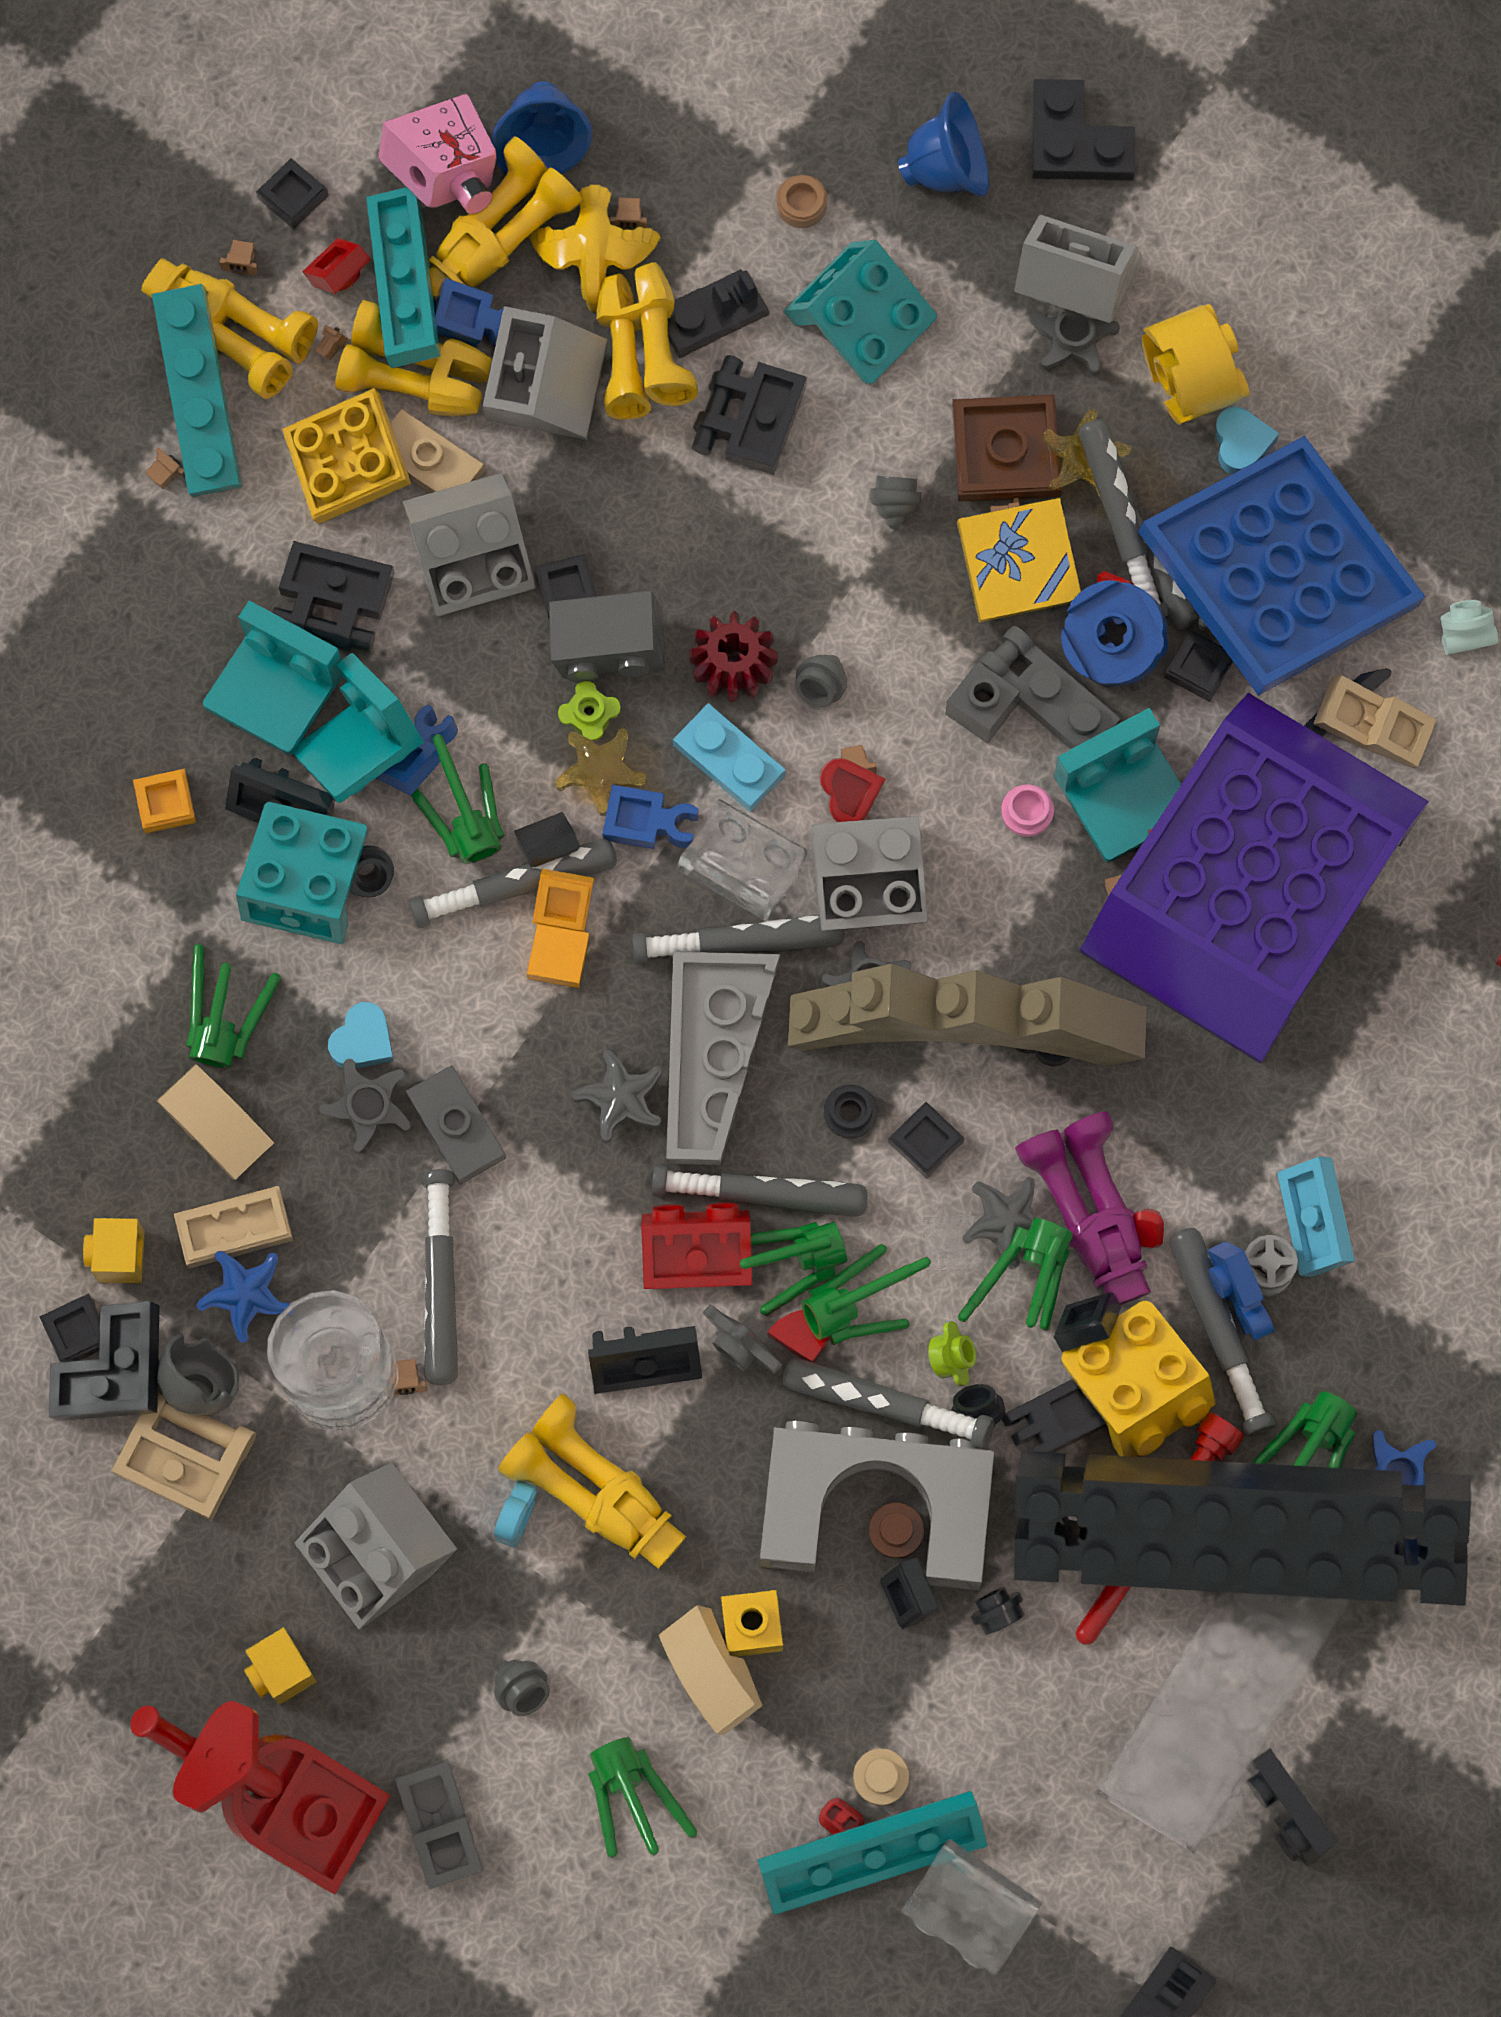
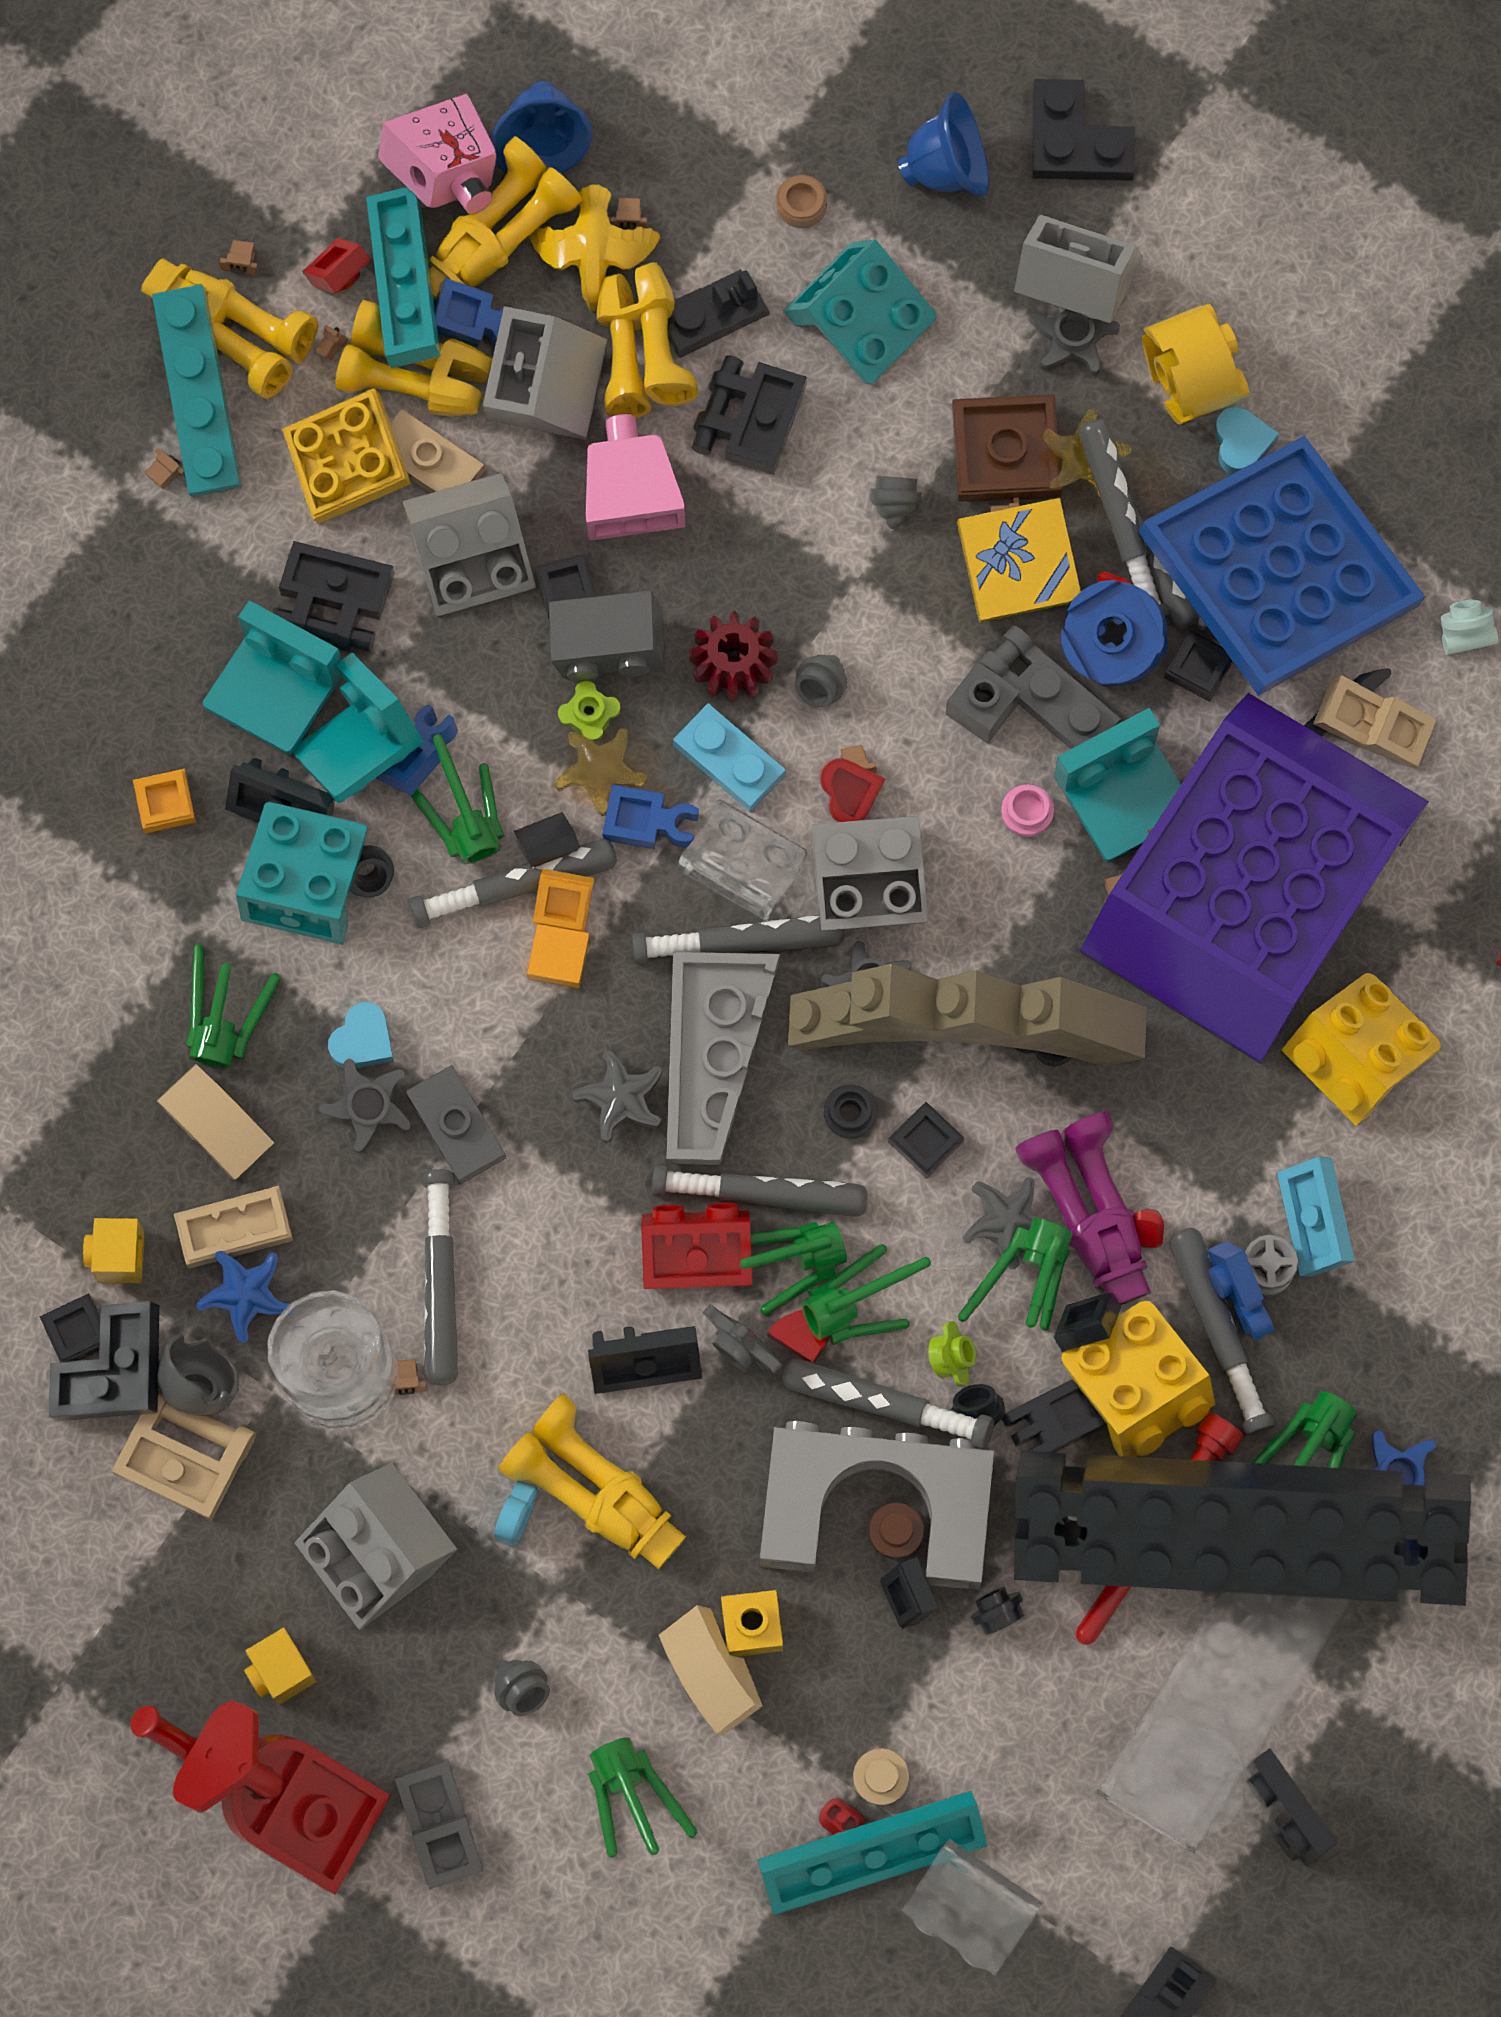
(292, 193): black tile -> none
(630, 484): none -> bright pink torso
(1361, 1046): none -> yellow bracket

